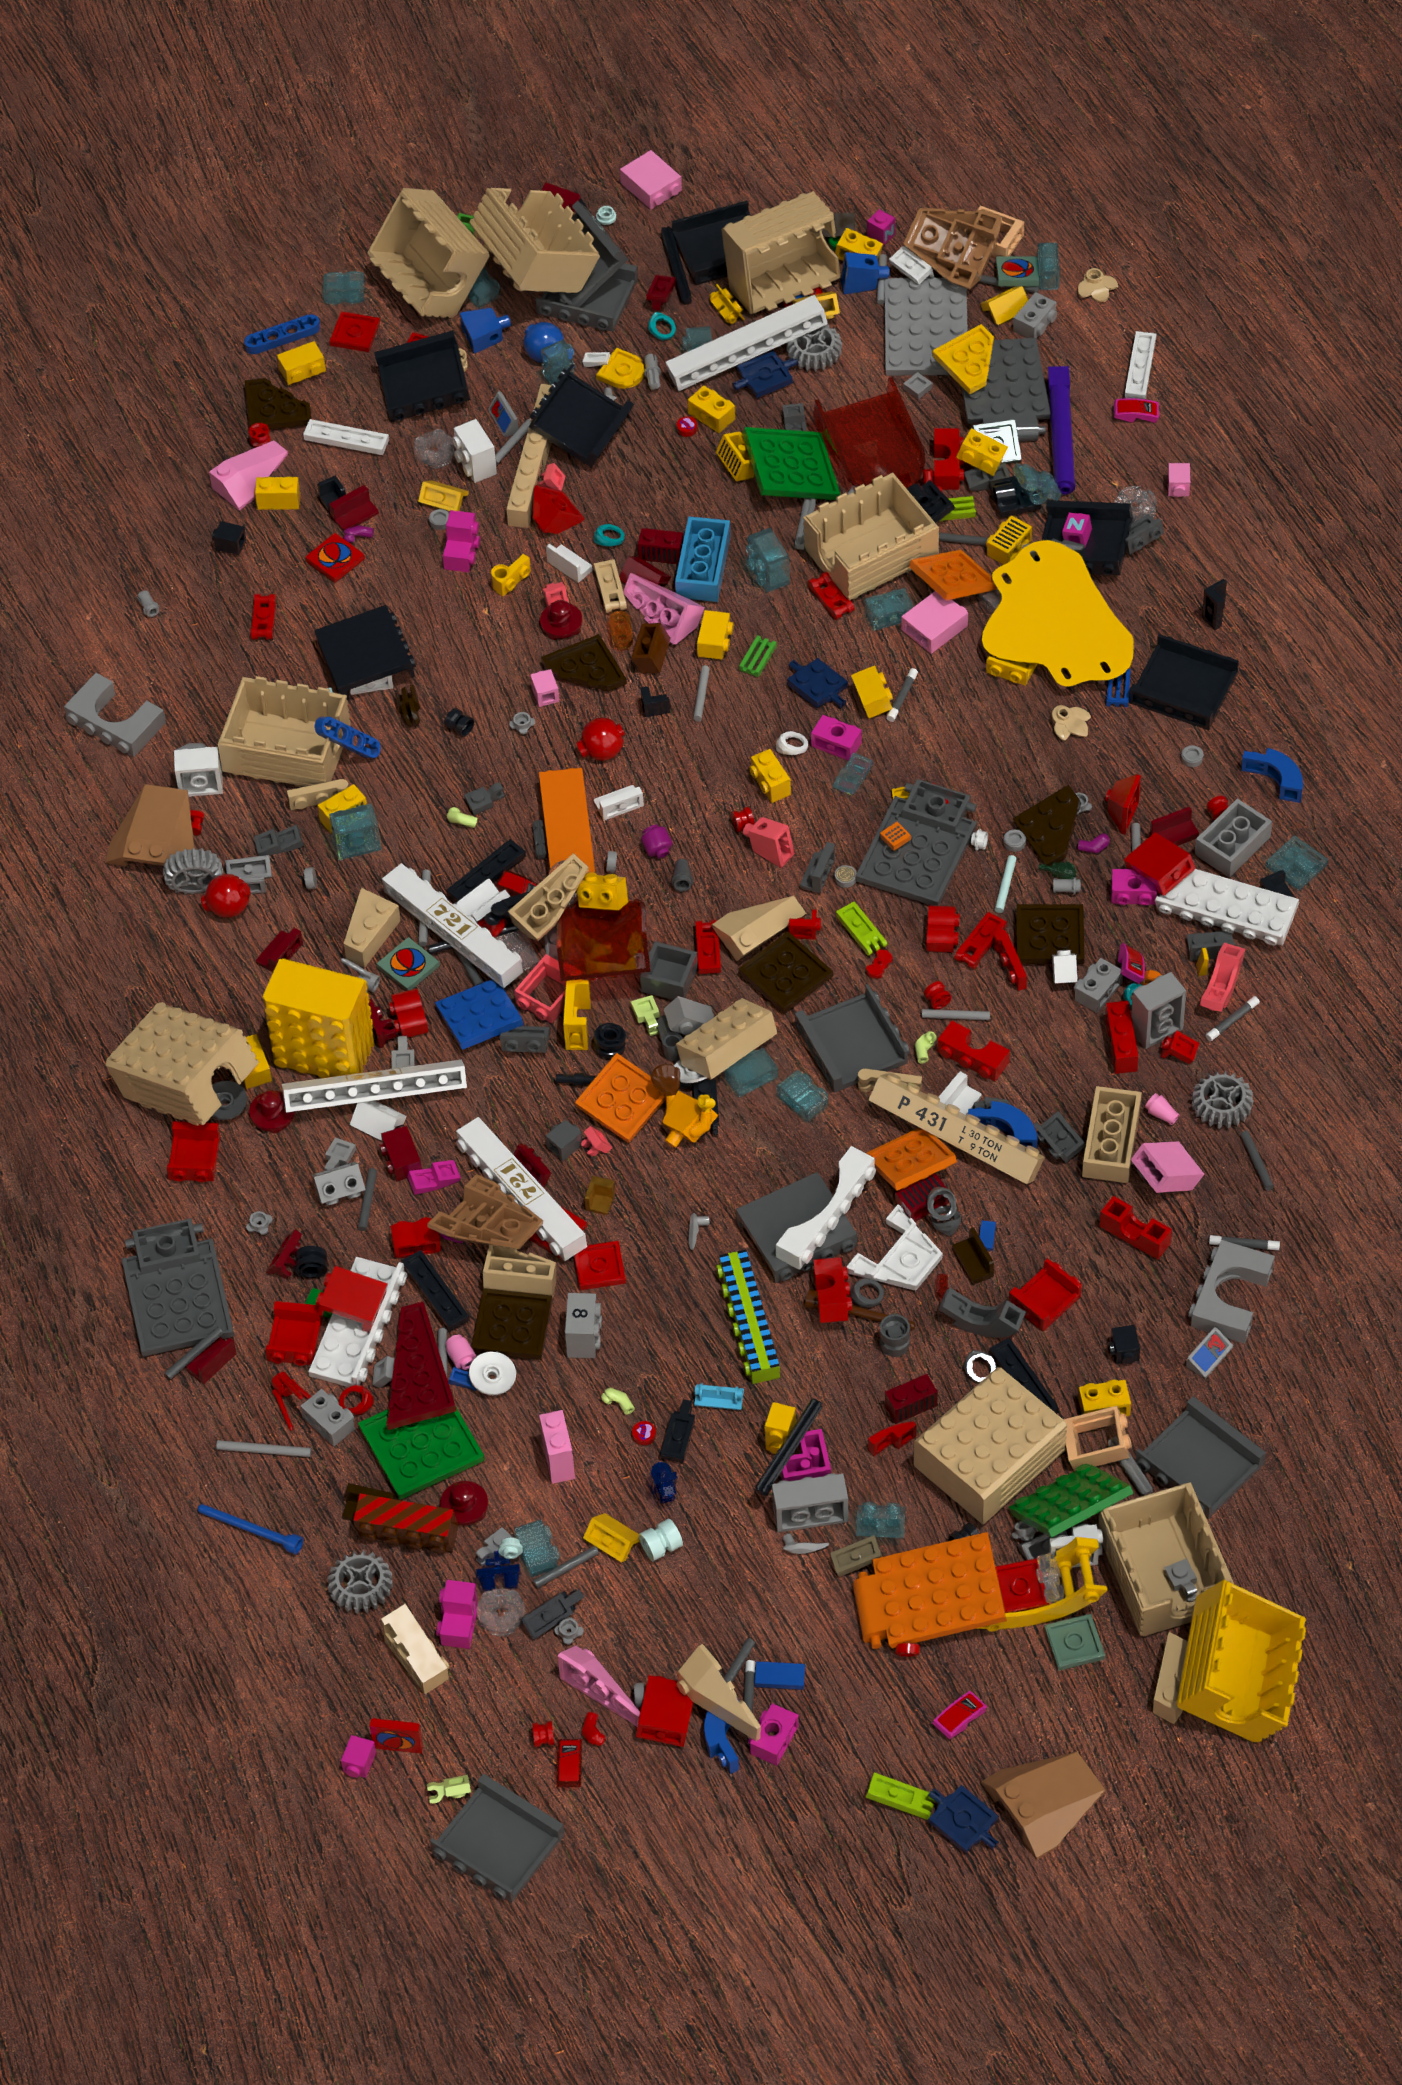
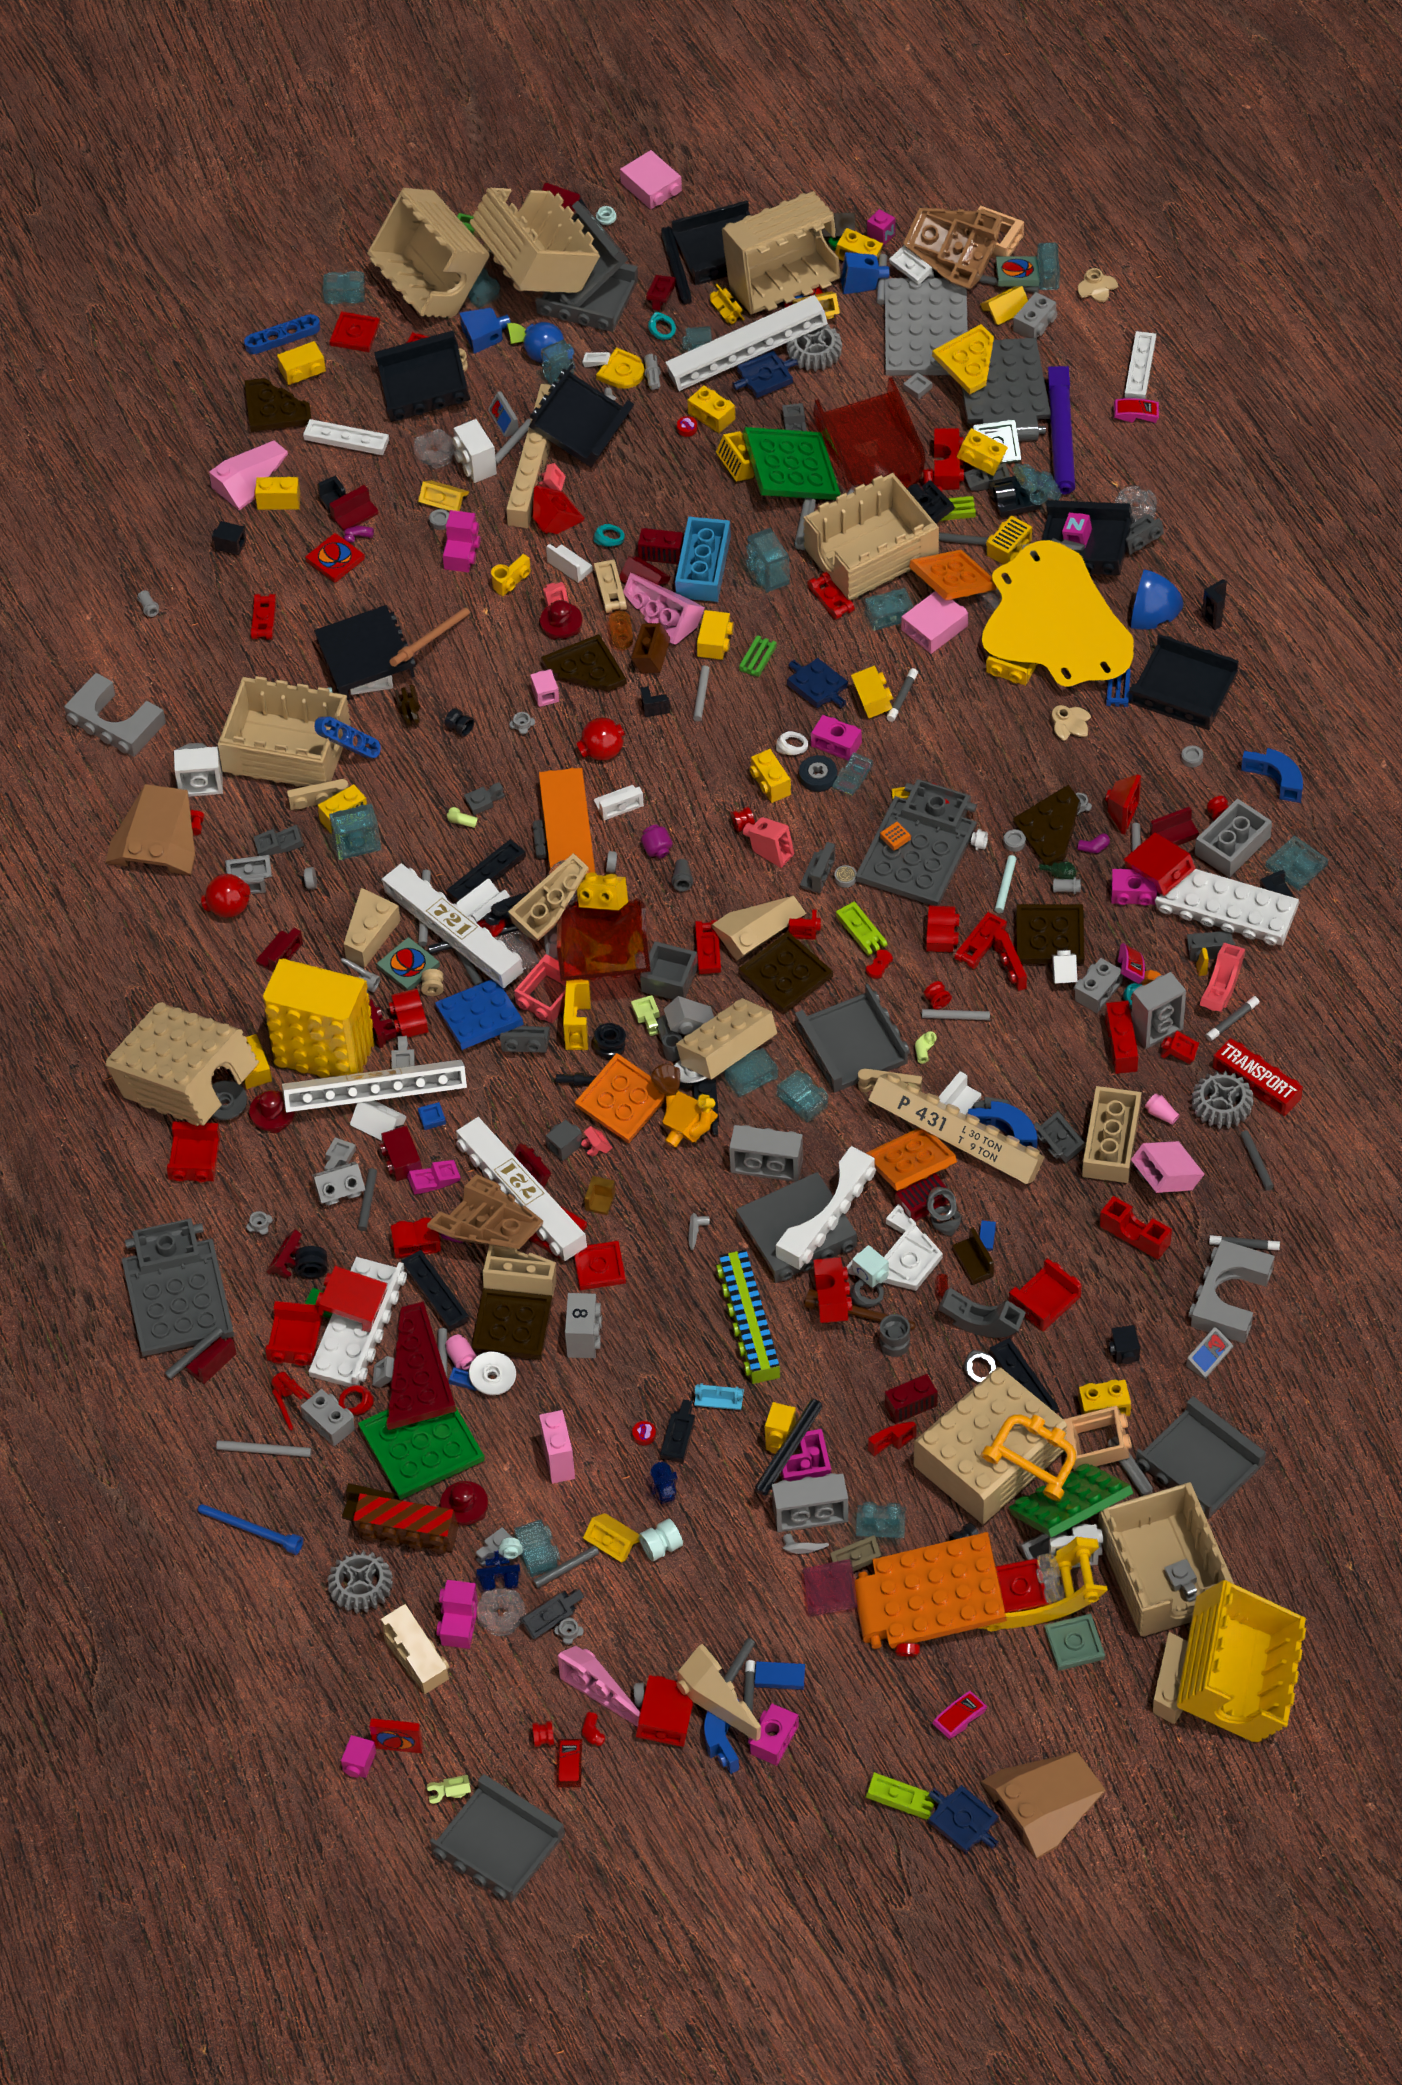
(191, 870): light grey gear -> none
(259, 434): red wheel -> none
(407, 652): none -> nougat bar
(431, 1116): none -> blue tile
(432, 982): none -> tan wheel
(514, 883): slope -> none
(516, 333): none -> lime tile
(620, 1397): yellowish green arm -> none
(766, 1153): none -> light grey brick
(817, 782): none -> black bush
(830, 1587): none -> clear pink plate
(870, 1266): none -> light aqua brick
(987, 1061): red arch -> none
(1024, 1531): light grey plate -> none
(1055, 1437): none -> light orange bar
(1155, 601): none -> blue brick
(1179, 479): bright pink brick -> none
(1264, 1080): none -> red brick

